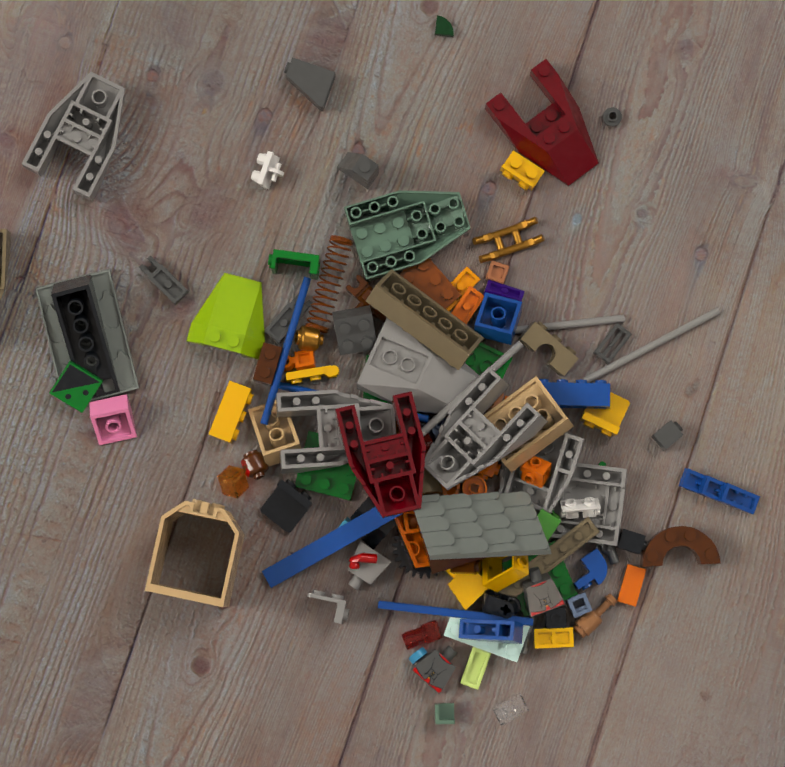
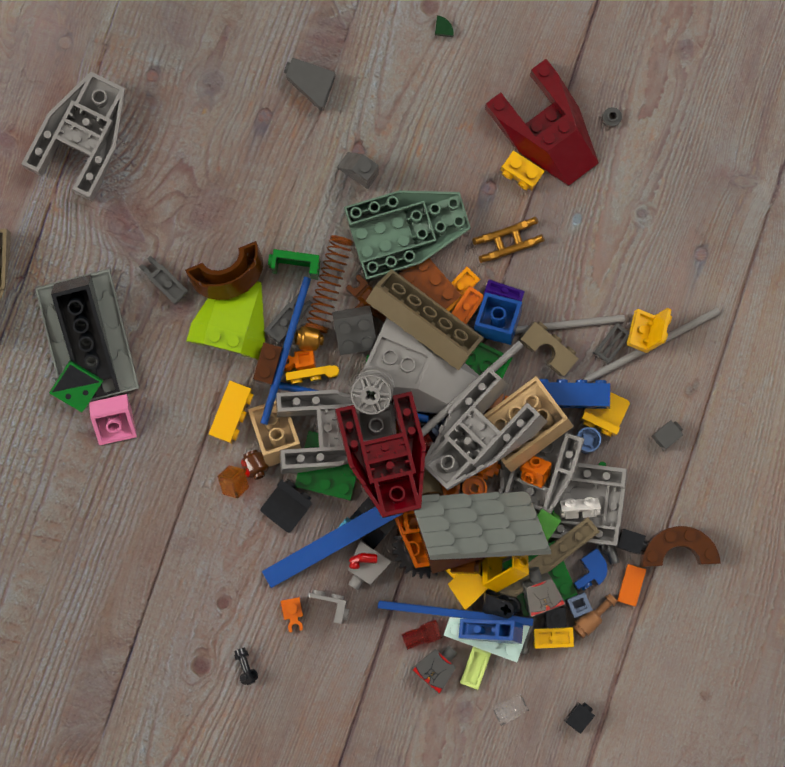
(204, 510): tan container -> none
(230, 281): none -> reddish brown brick
(249, 675): none -> black bar
(269, 171): white hips -> none
(292, 610): none -> orange plate
(372, 380): none -> light grey wheel
(418, 655): dark azure tile -> none
(444, 713): sand green panel -> none
(497, 272): nougat tile -> none
(579, 717): none -> black brick
(592, 439): none -> medium blue wheel
(649, 330): none -> yellow bracket
(719, 491): blue slope -> none

